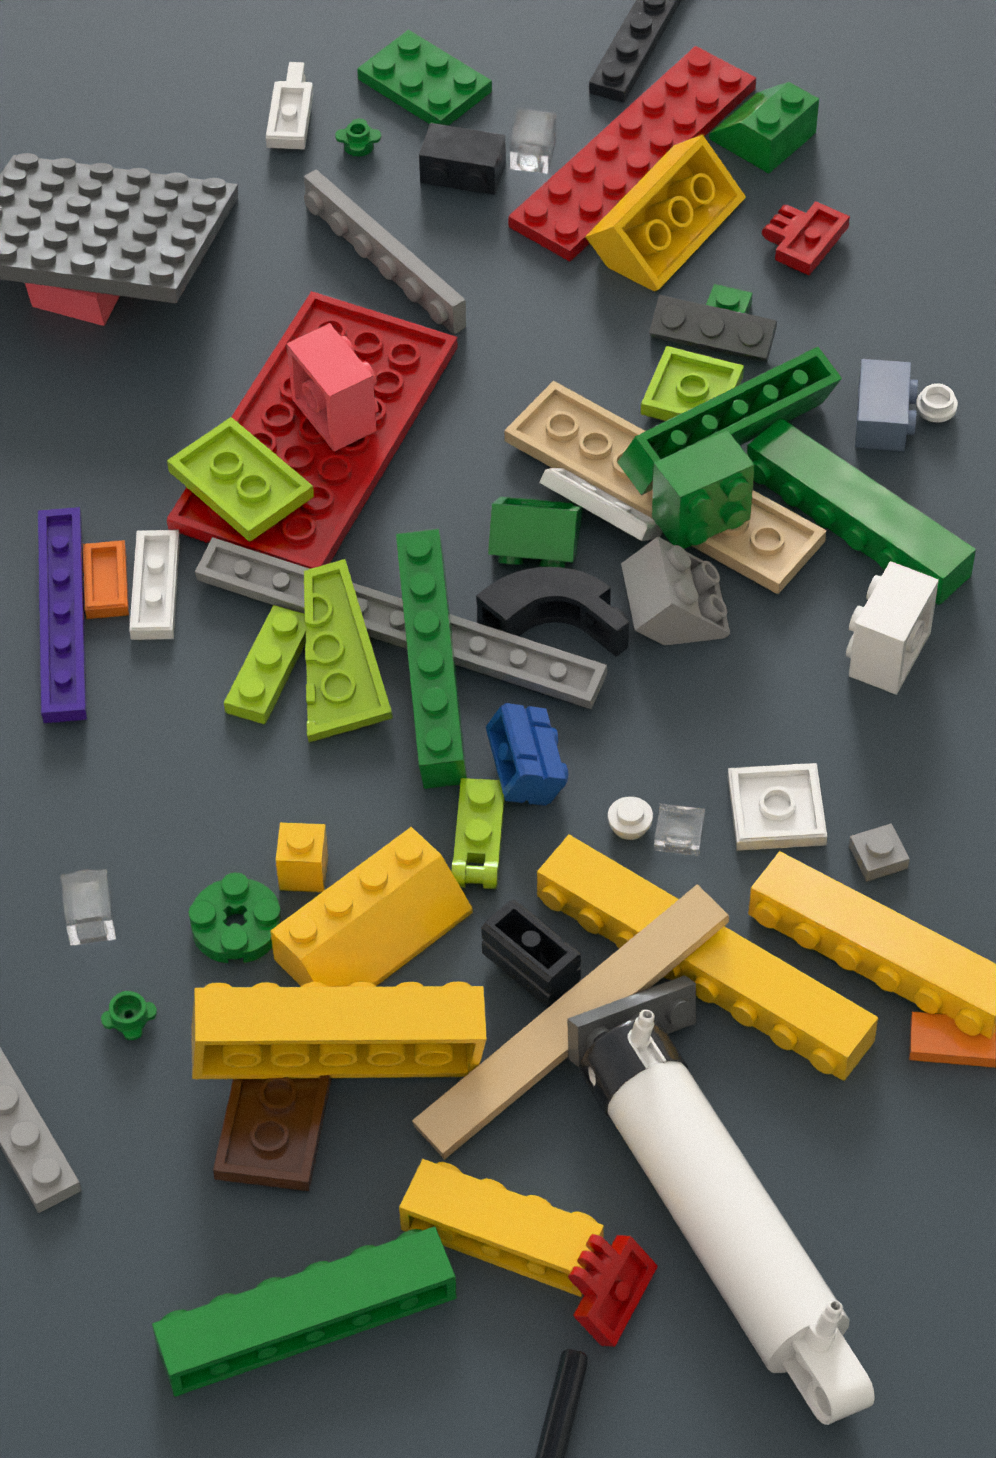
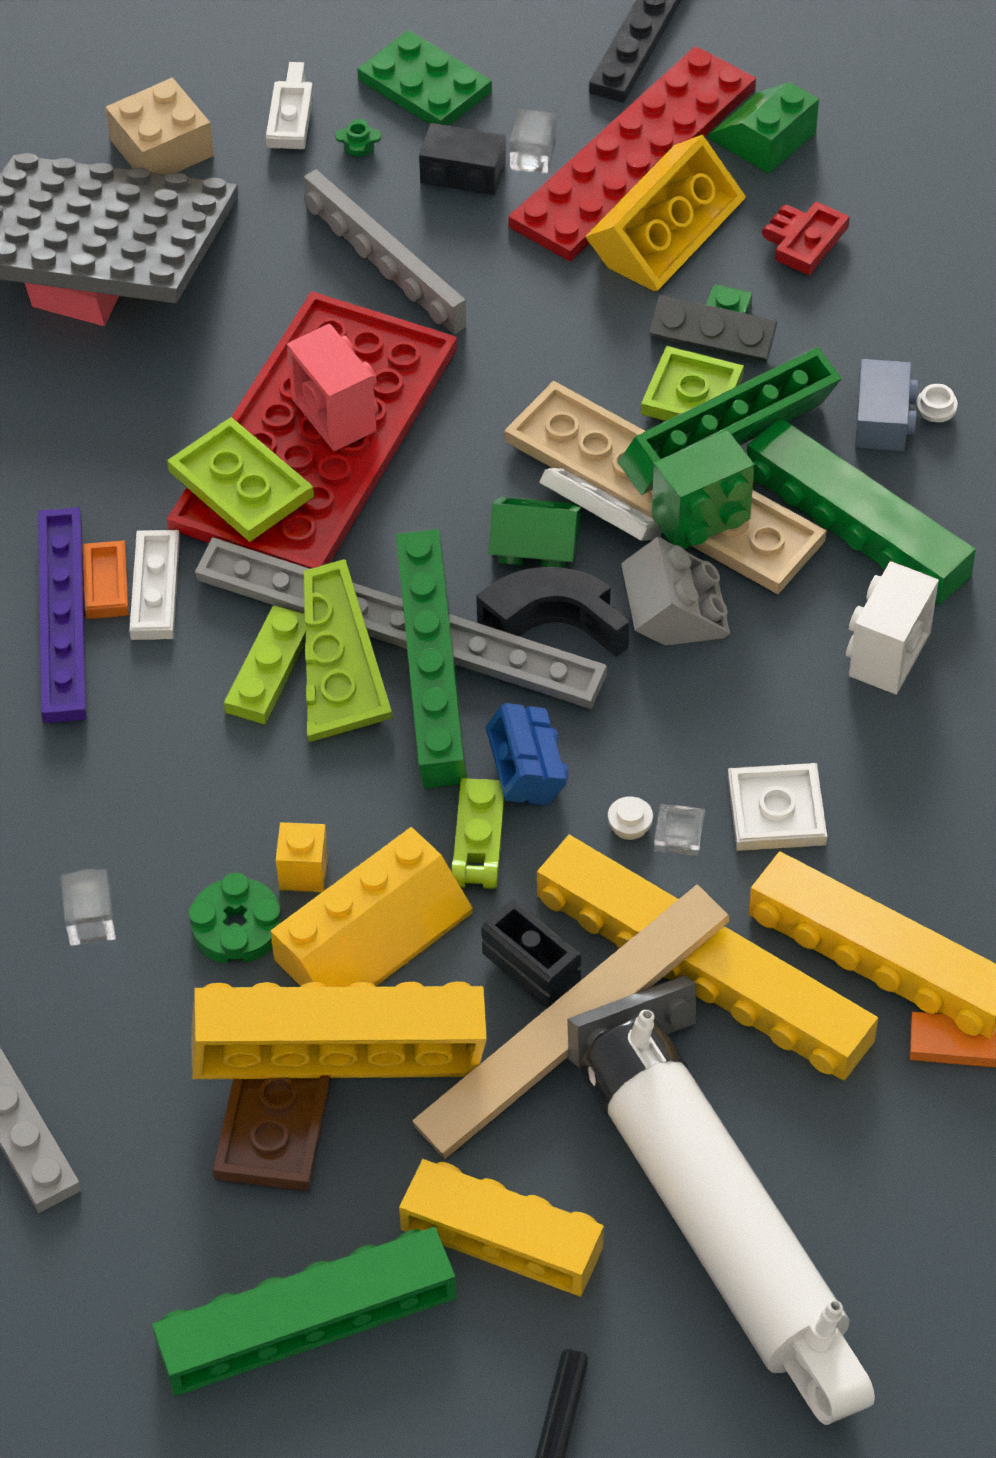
(128, 1003): green plate -> none
(160, 129): none -> tan brick
(611, 1284): red hinge -> none
(879, 852): light grey plate -> none

